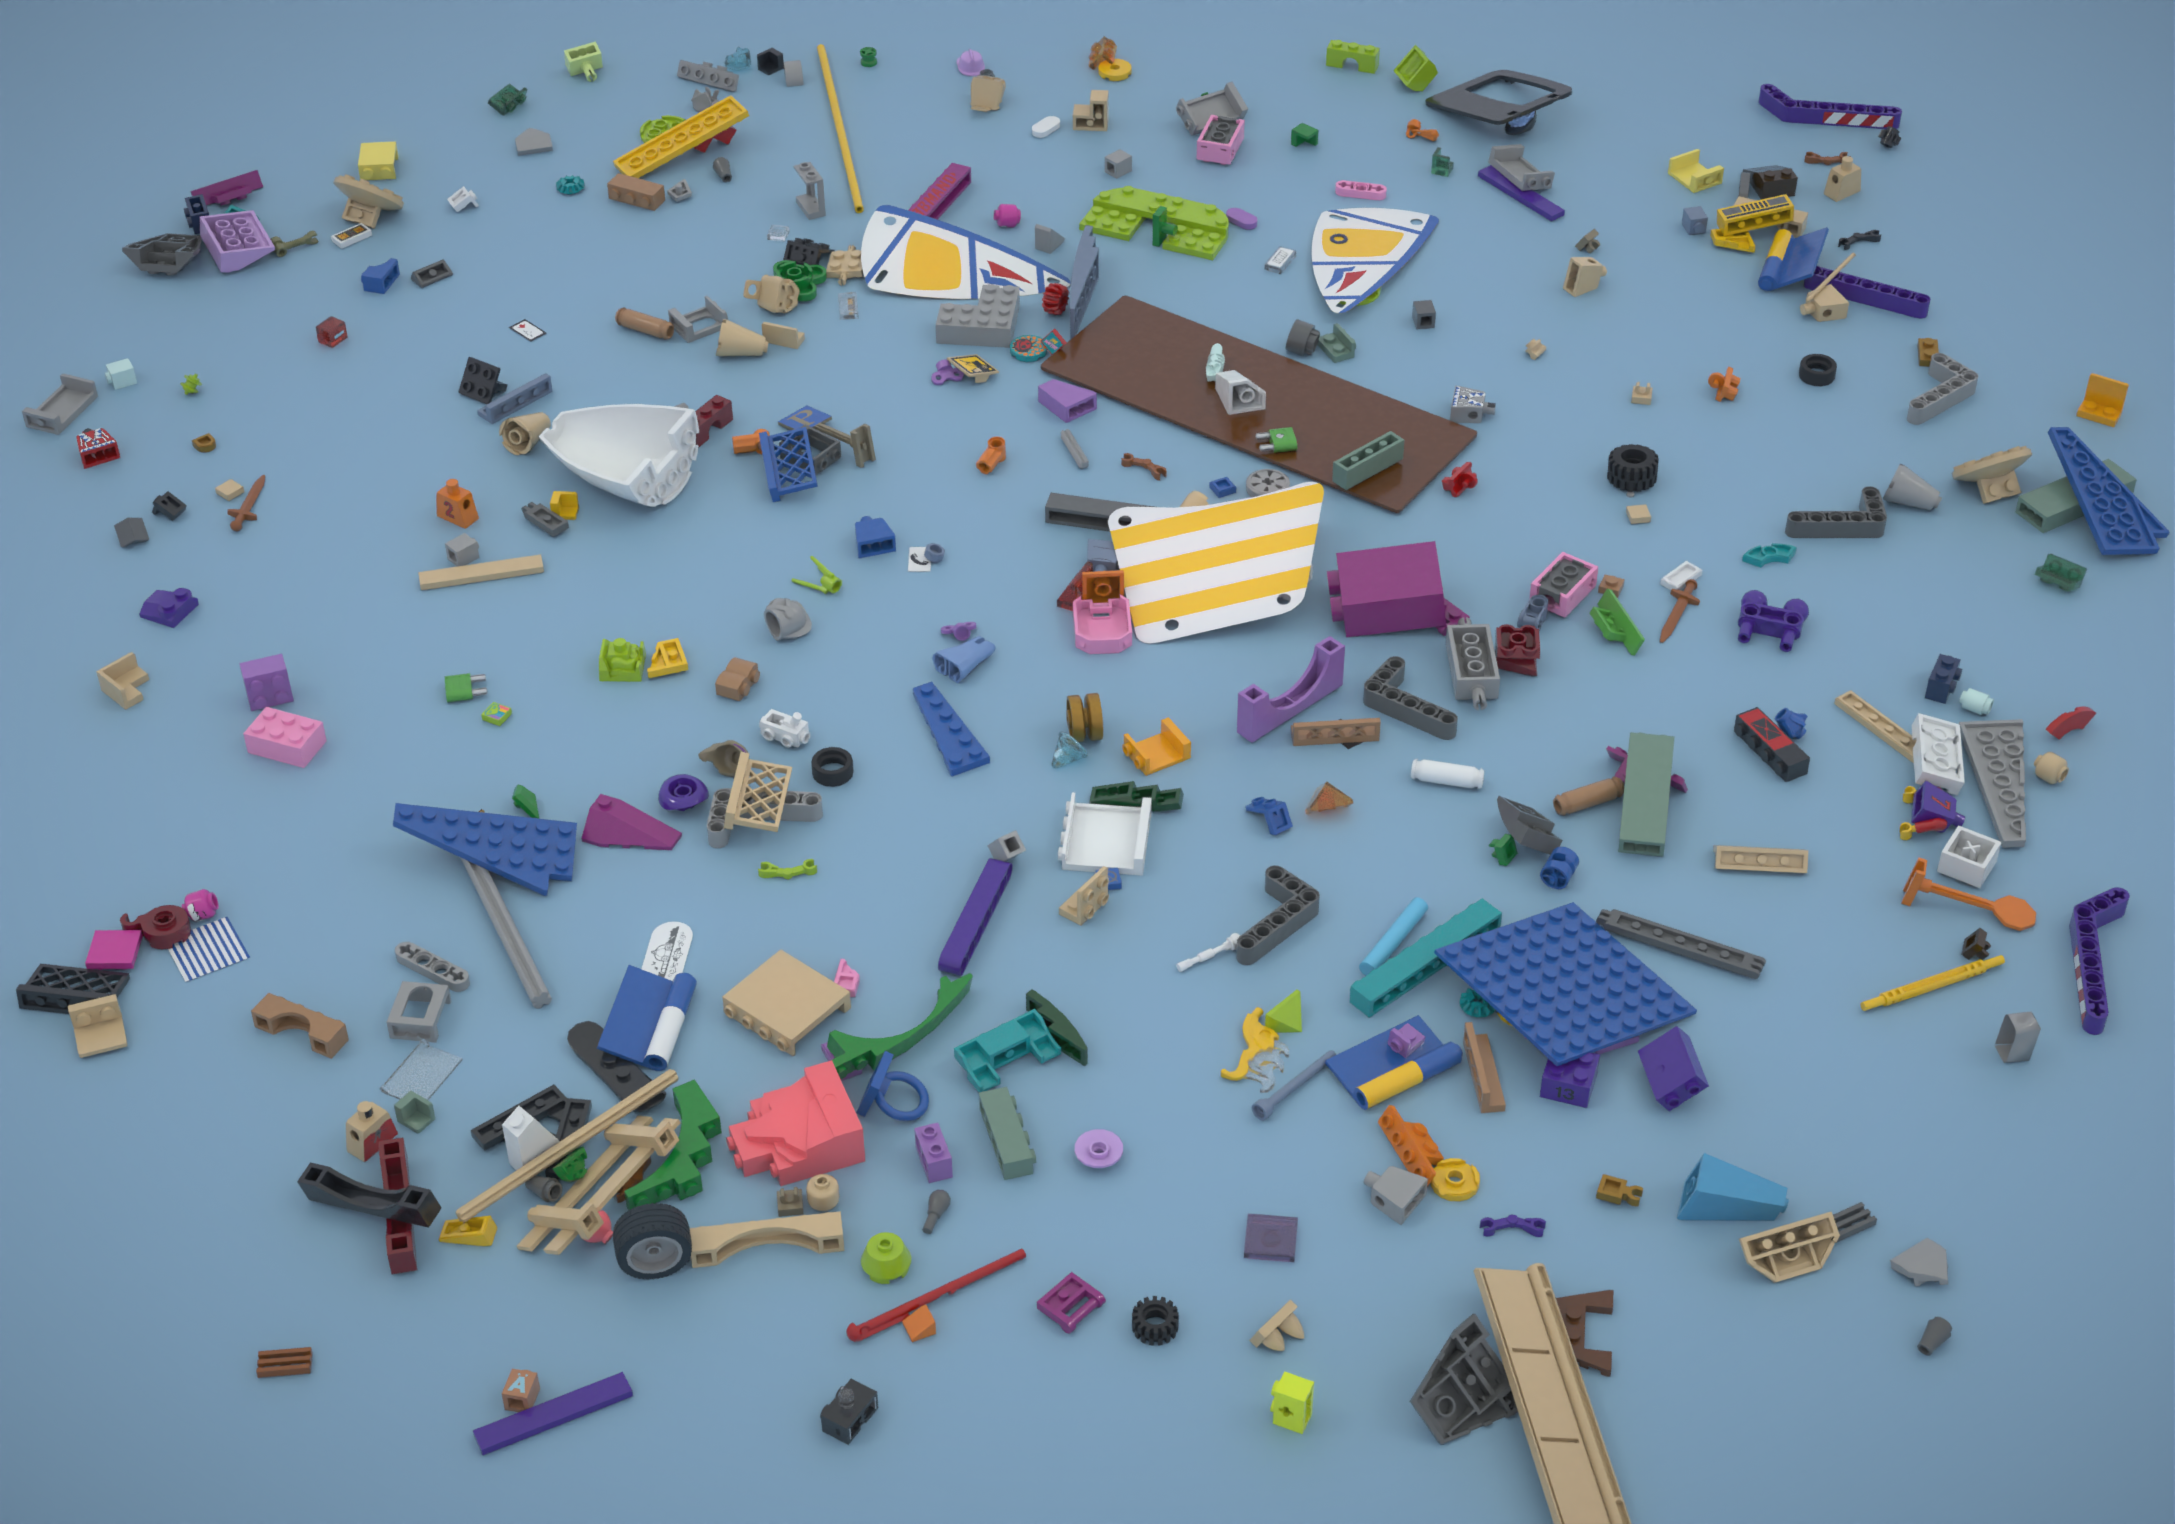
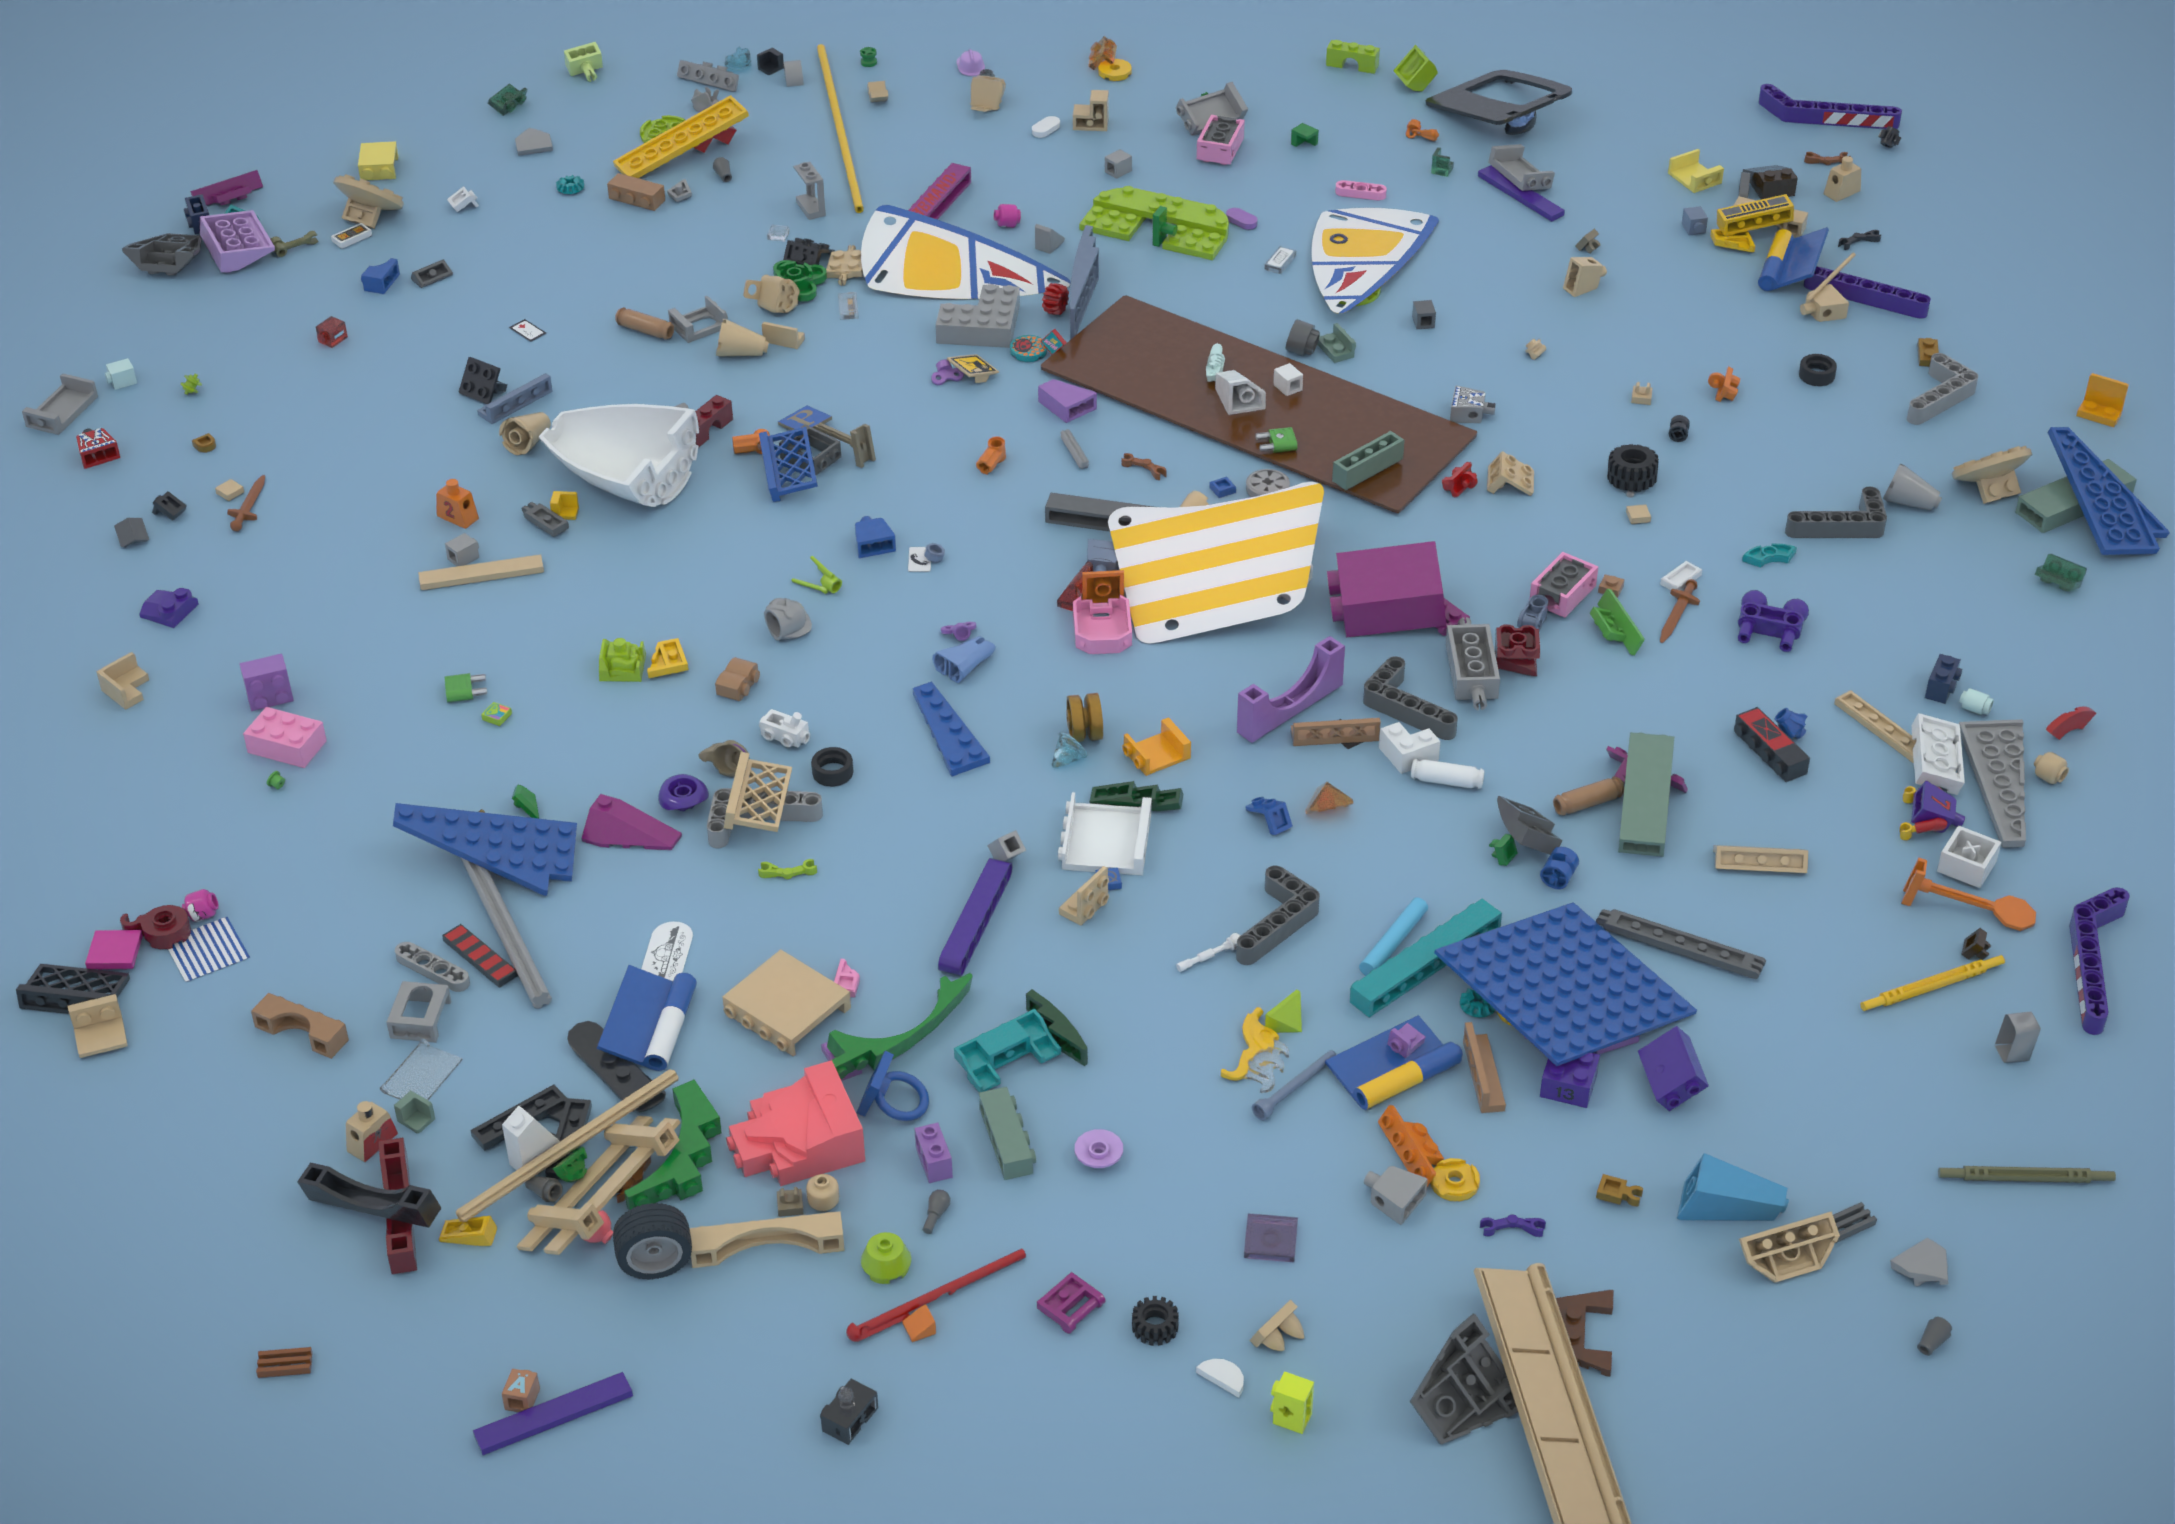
(275, 780): none -> bright green piece
(480, 955): none -> tile
(877, 91): none -> tan slope
(1223, 1374): none -> white tile
(1288, 379): none -> white brick
(1404, 748): none -> white brick
(1510, 470): none -> tan bracket
(1679, 428): none -> black wheel
(2026, 1174): none -> olive axle

